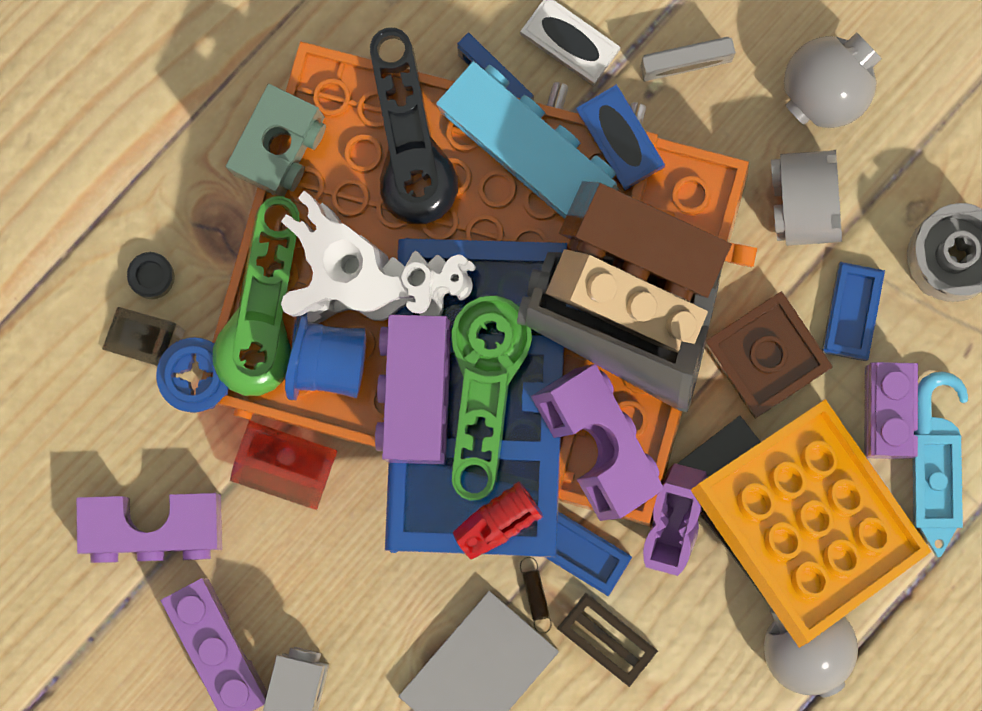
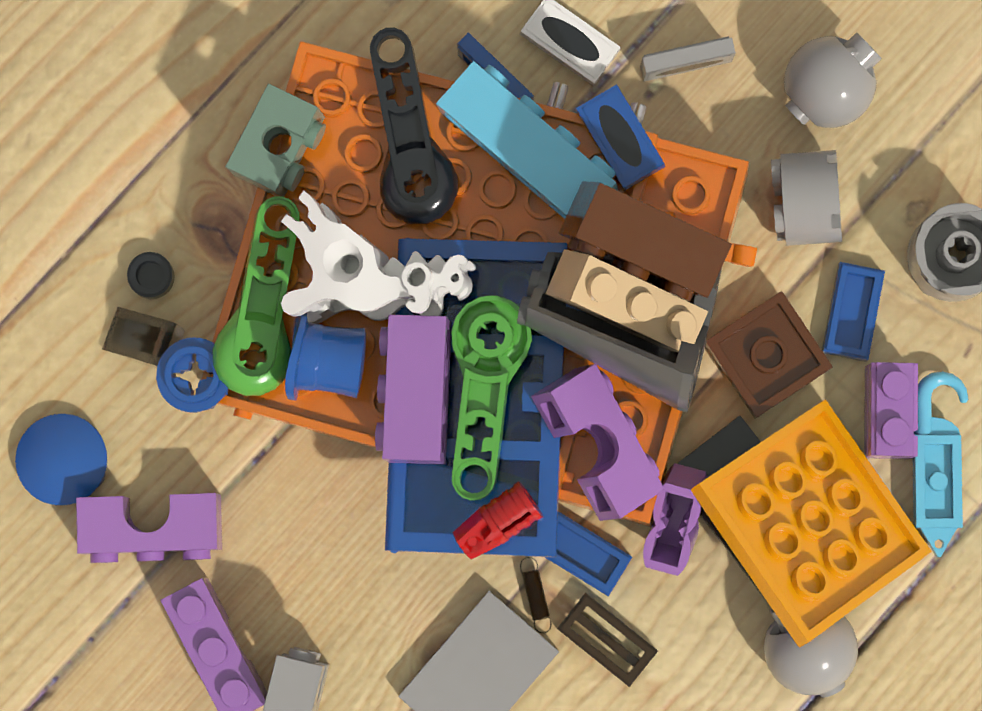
(61, 459): none -> blue dish
(282, 465): clear red brick -> none

